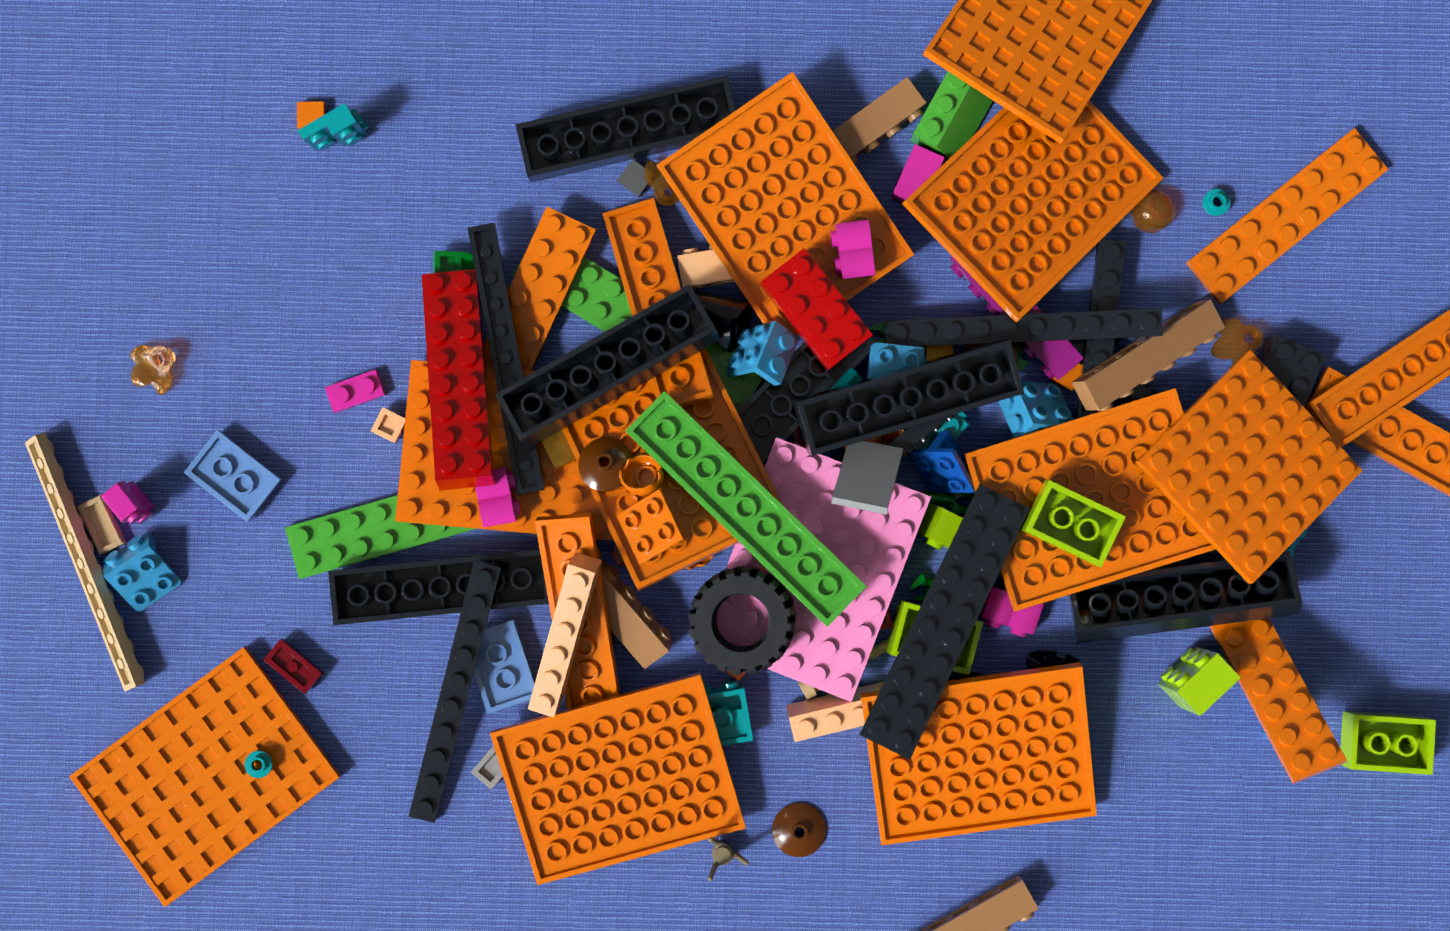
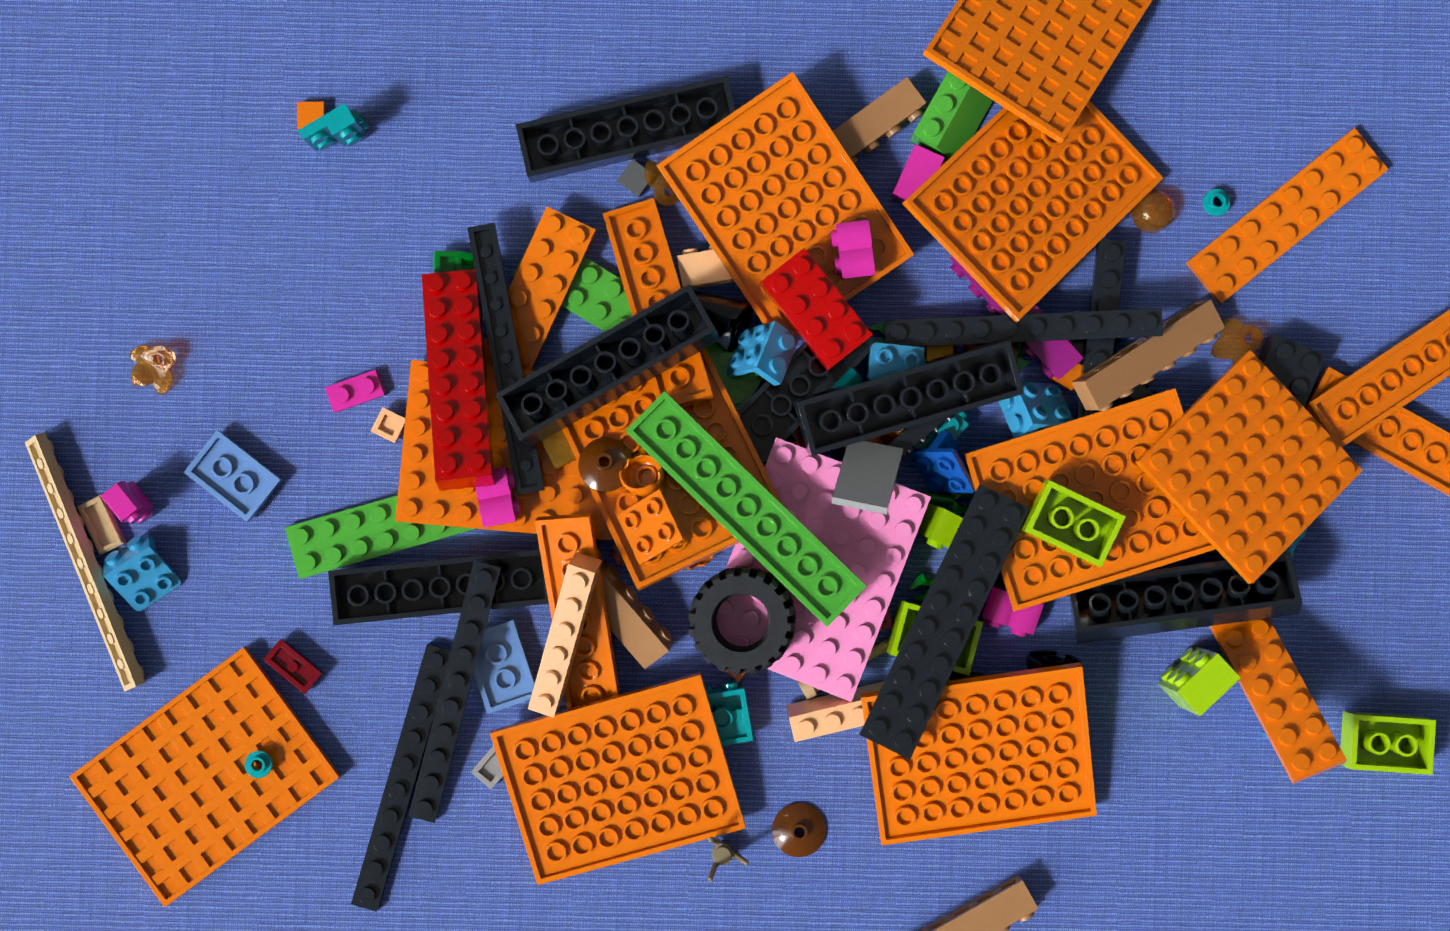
(401, 779): none -> black plate

